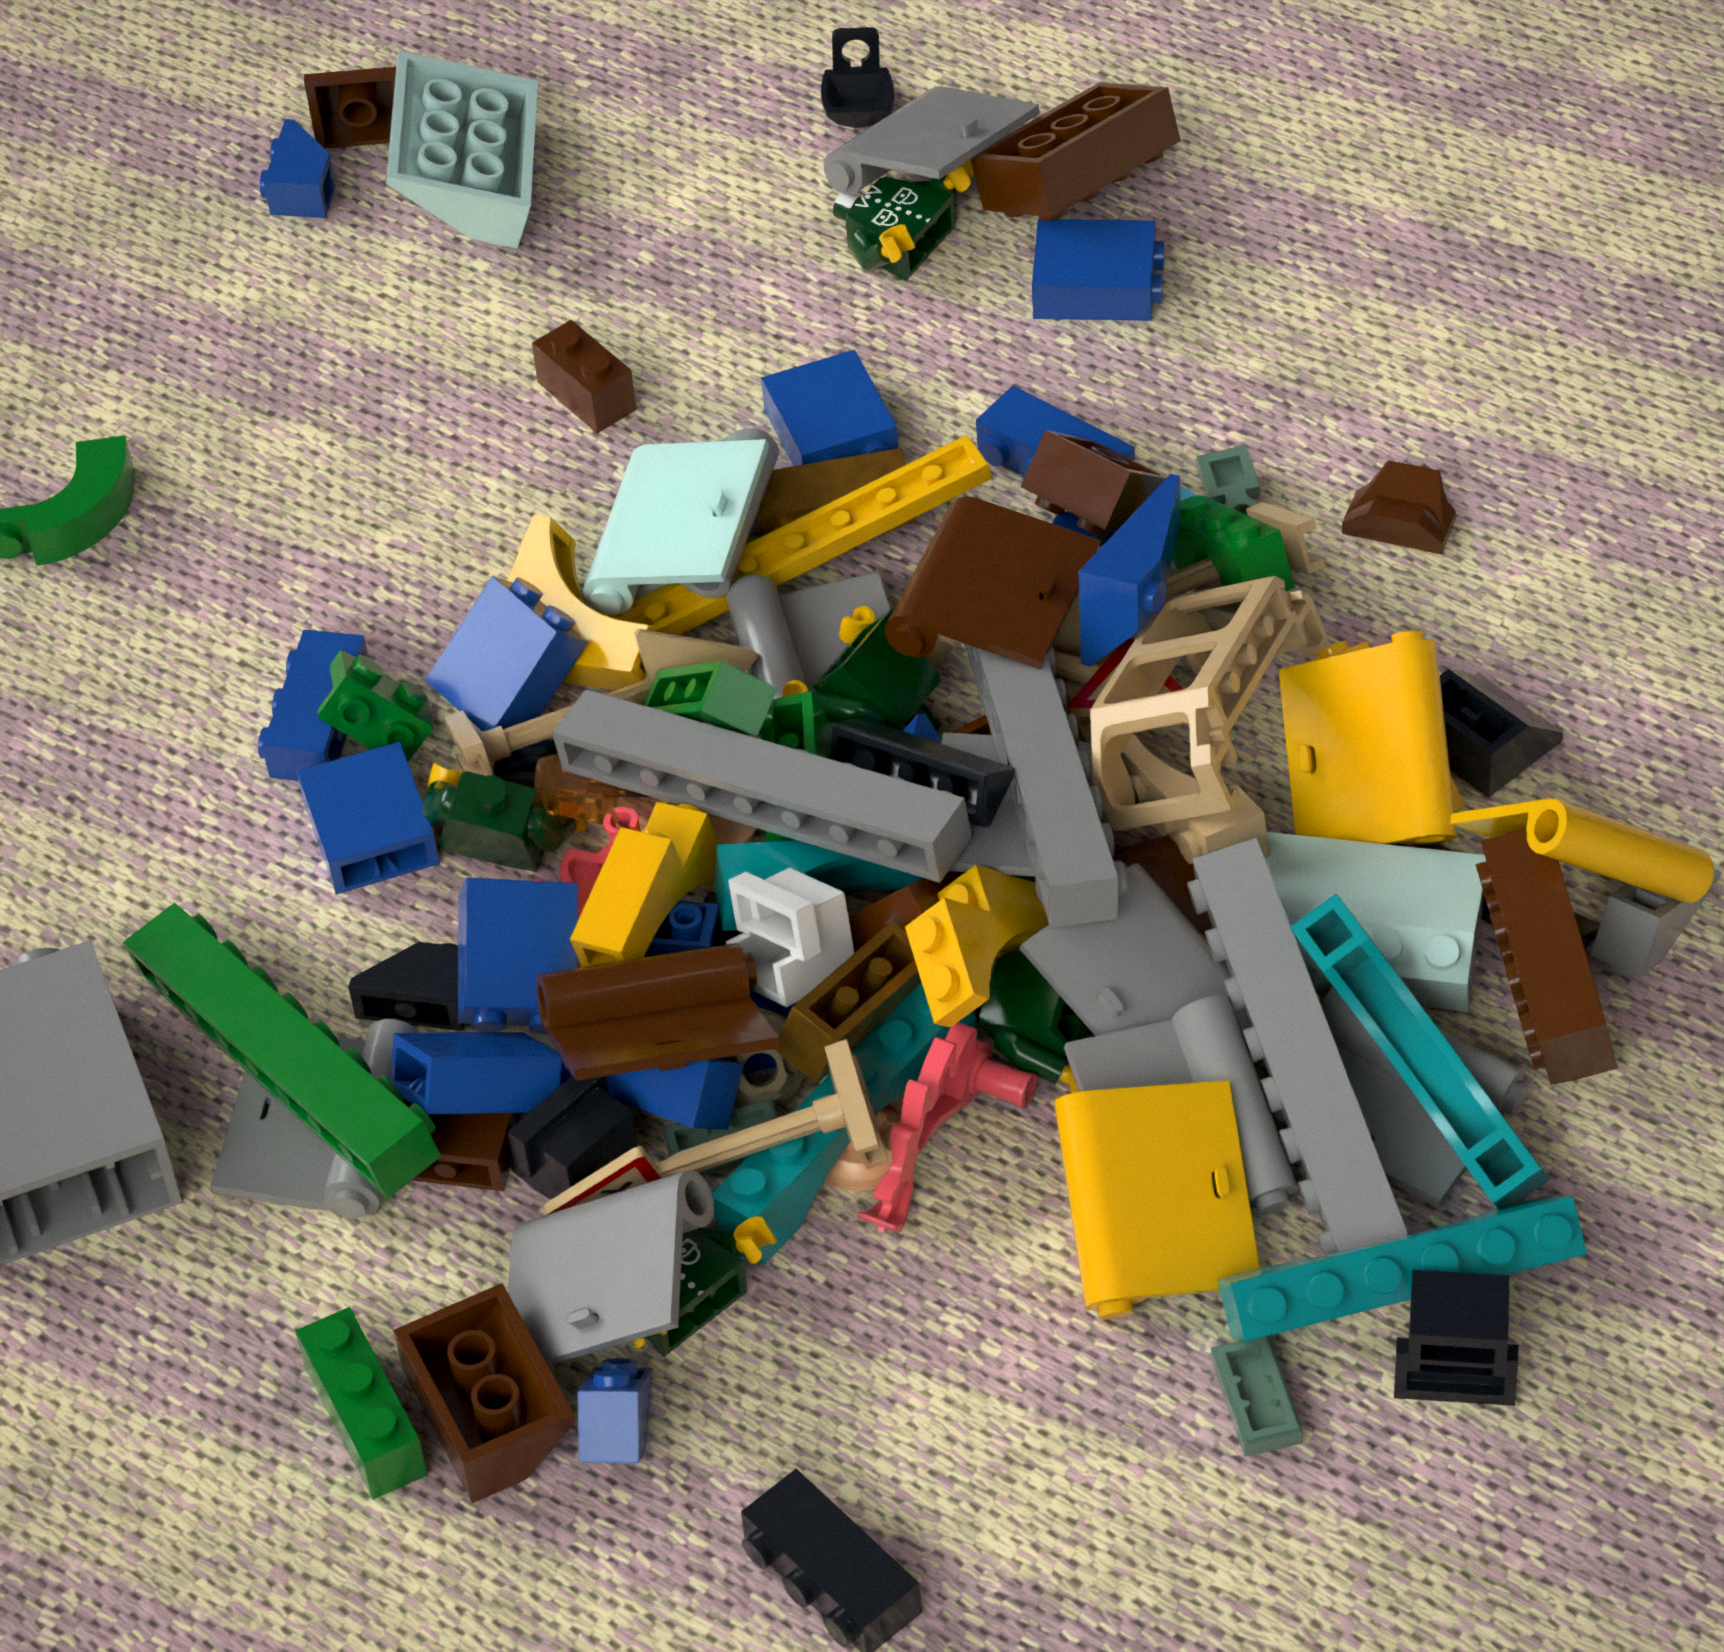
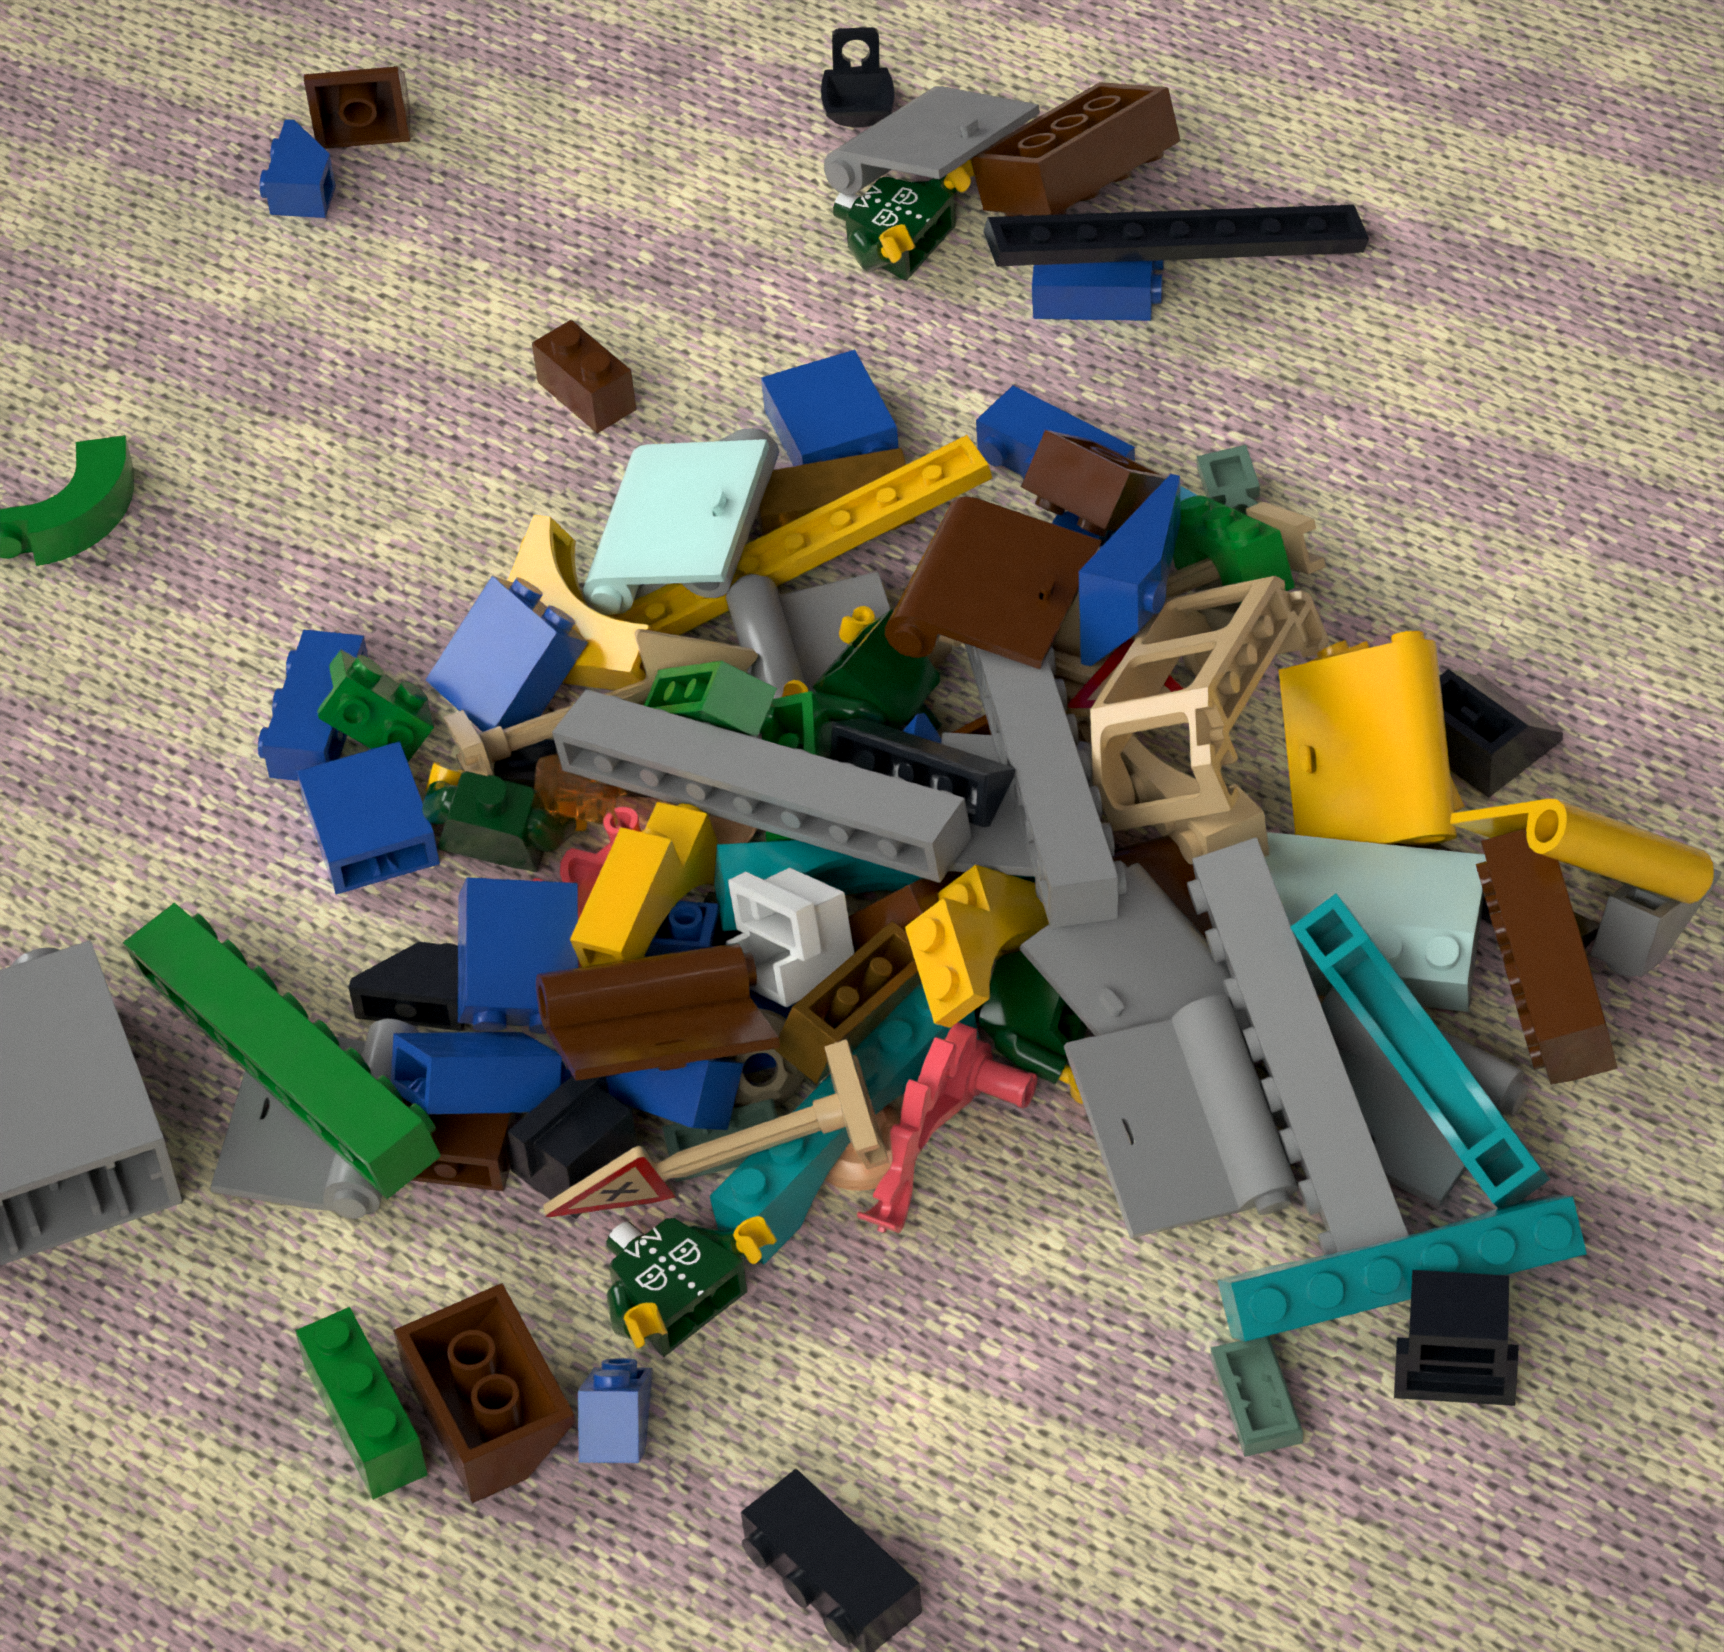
(464, 145): light aqua slope -> none
(606, 1266): light grey door -> none
(1146, 1194): yellow door -> none
(1175, 235): none -> black plate
(1402, 508): reddish brown slope -> none

